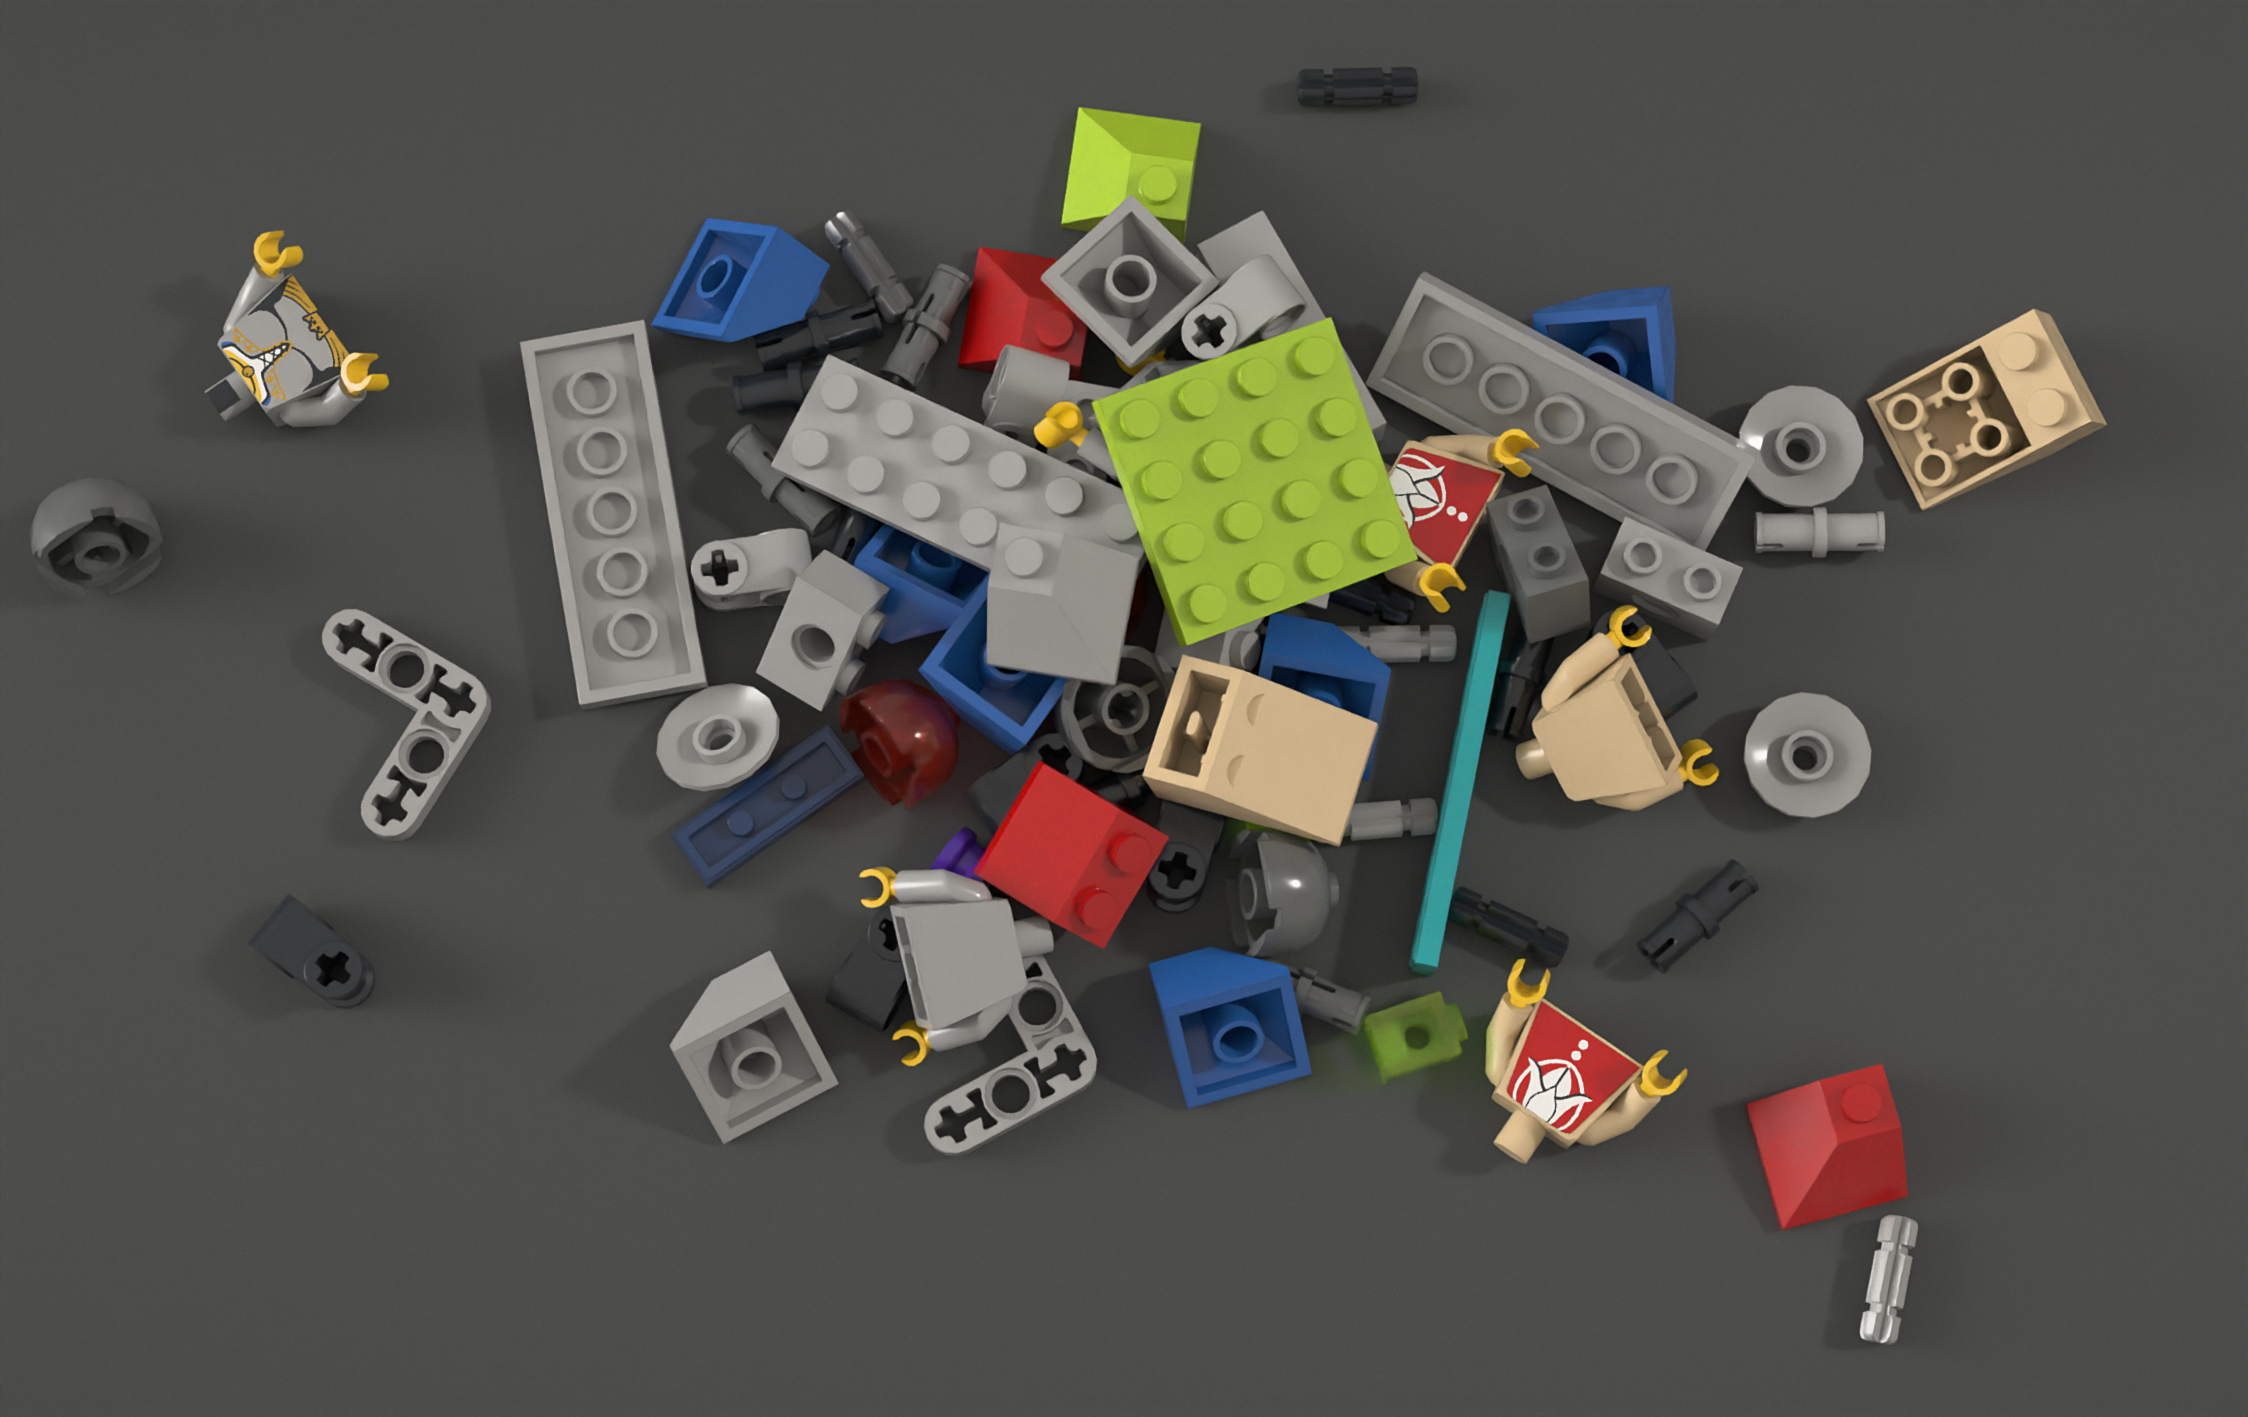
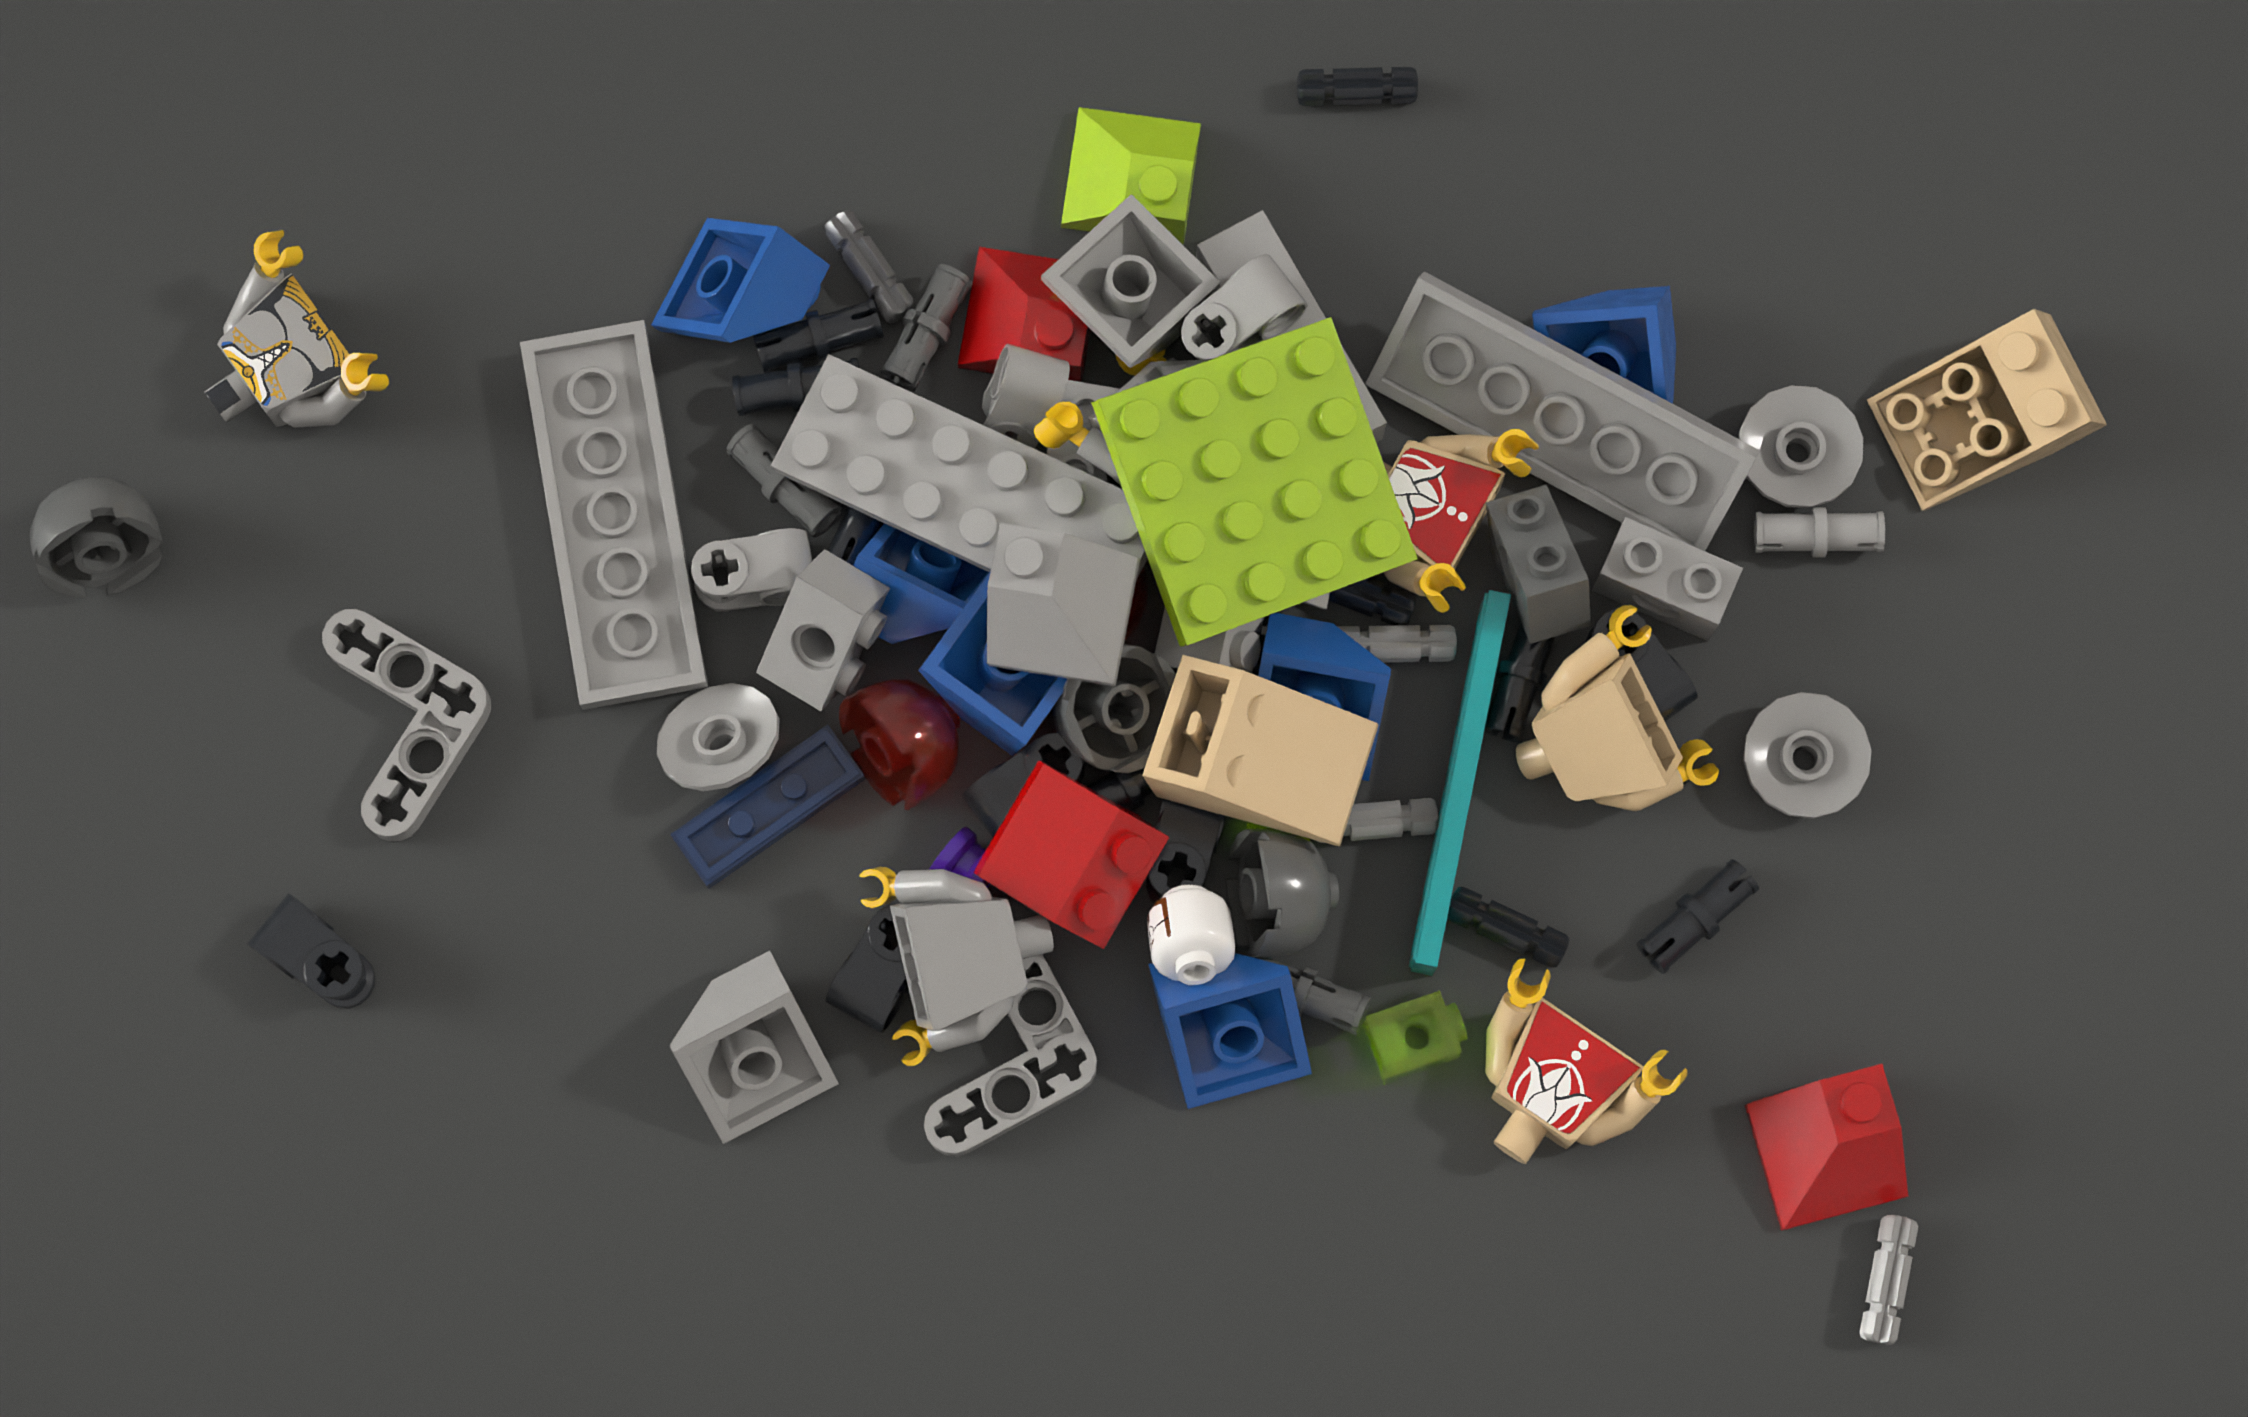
(1190, 932): none -> white head

